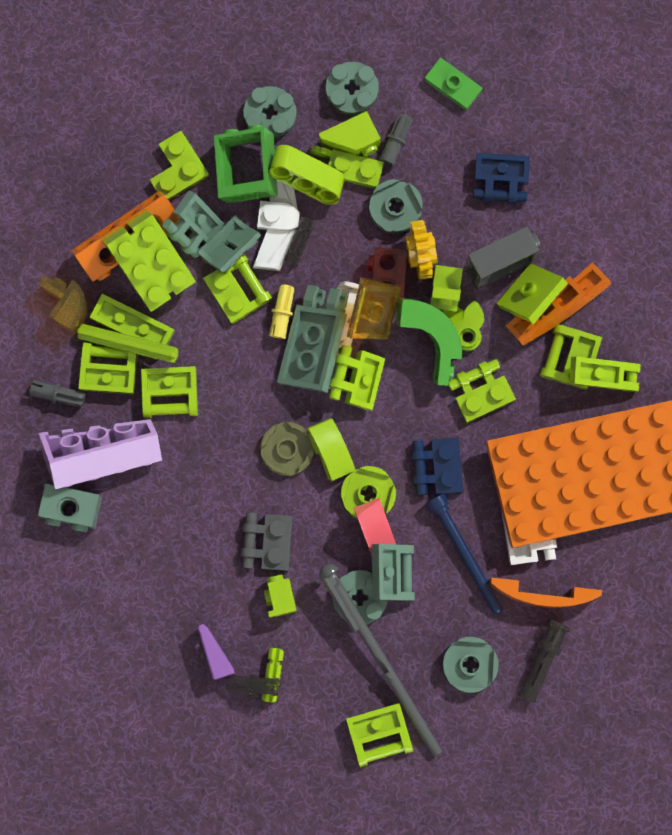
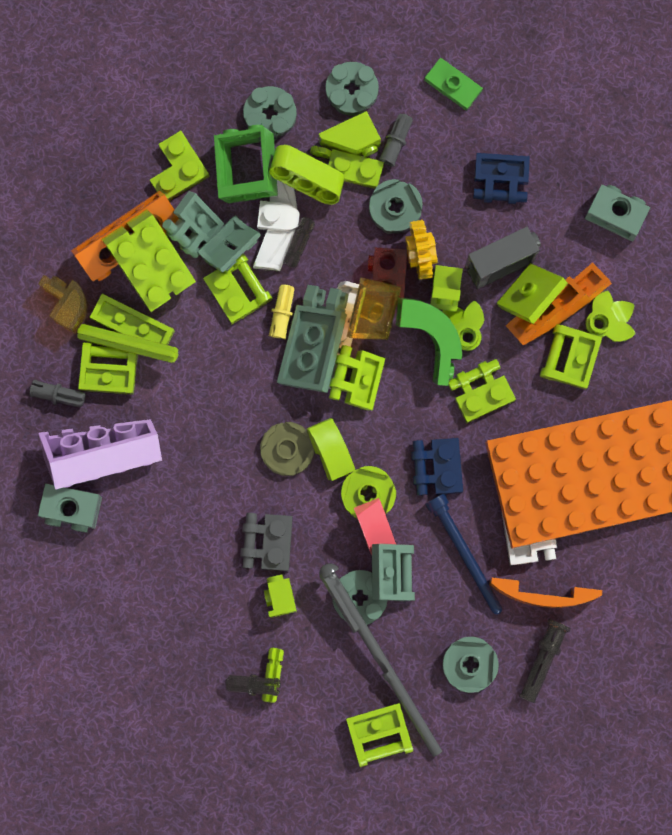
(169, 382): lime plate -> none
(217, 660): medium lavender slope -> none
(602, 214): none -> sand green brick
(604, 374): lime plate -> none
(614, 318): none -> lime plate

